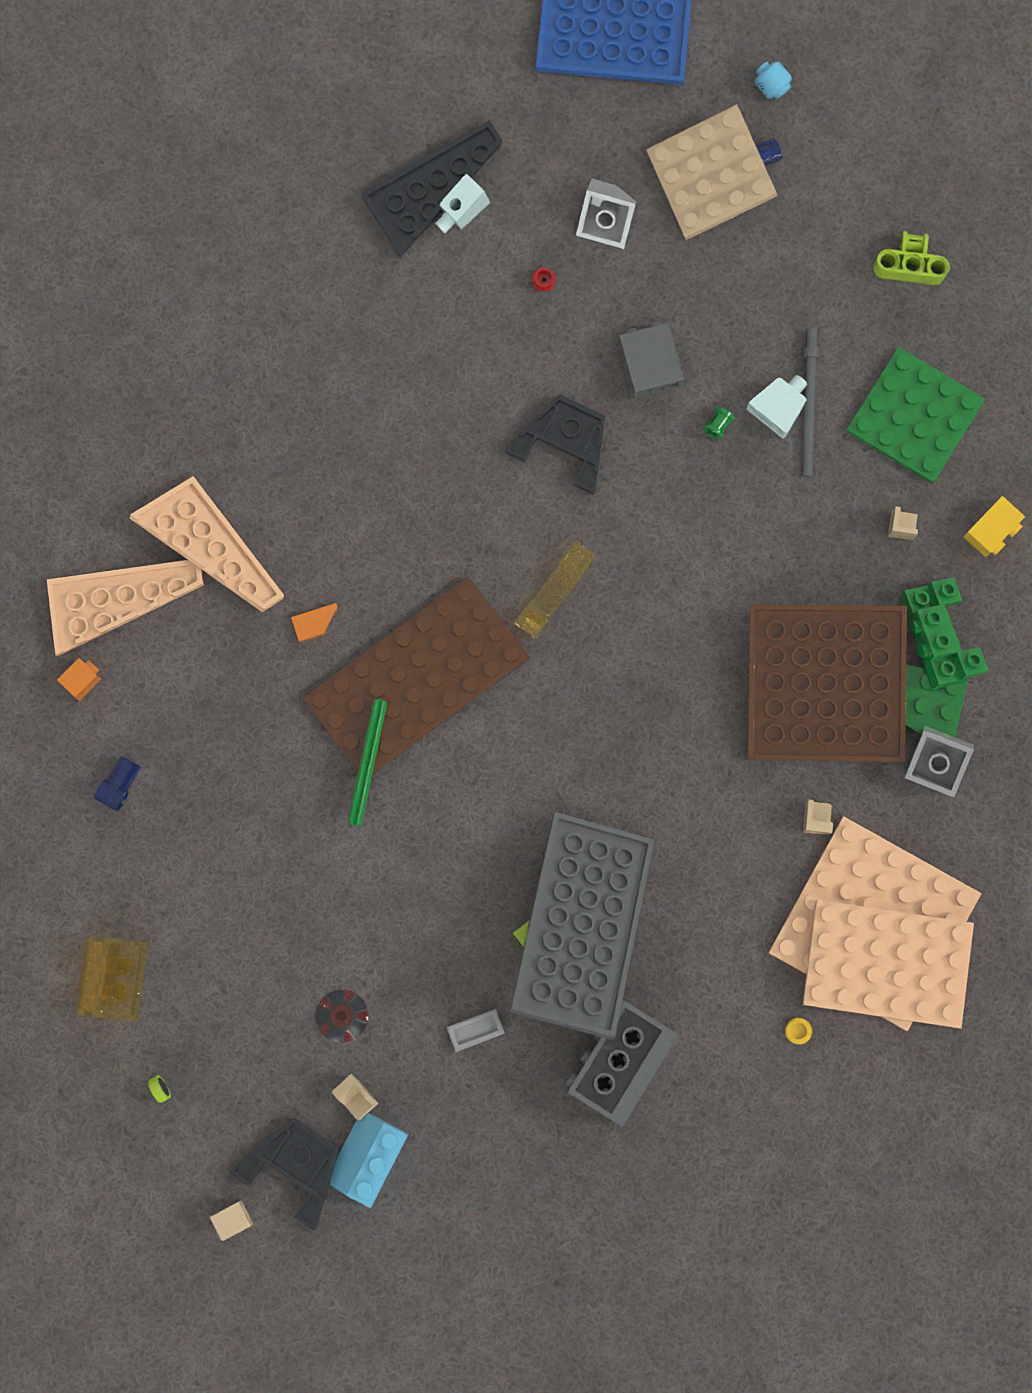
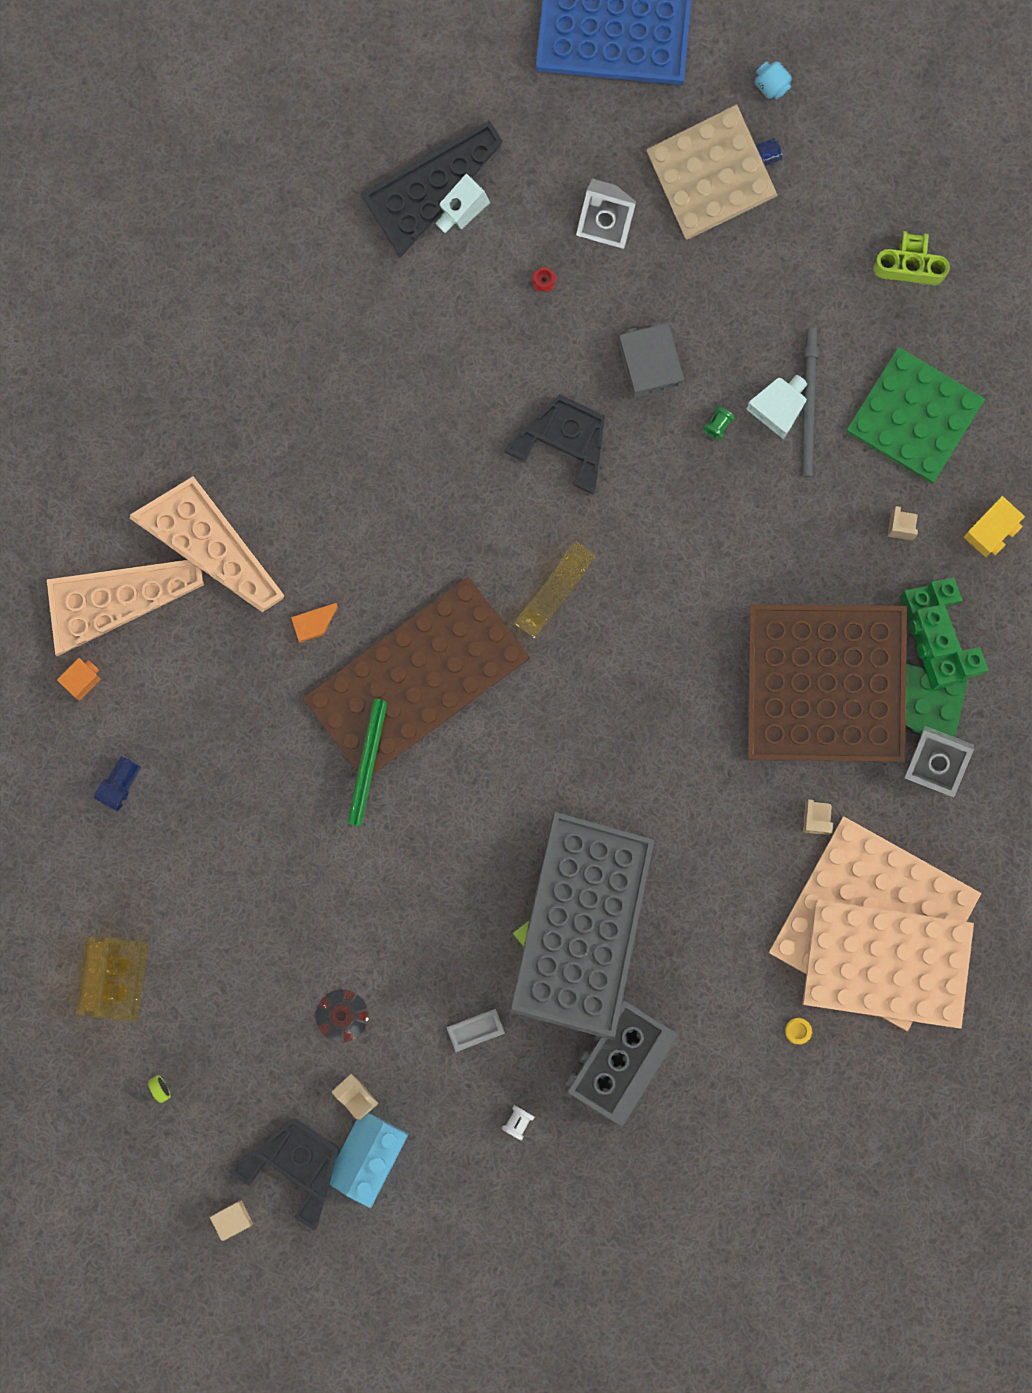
(525, 1118): none -> white bush

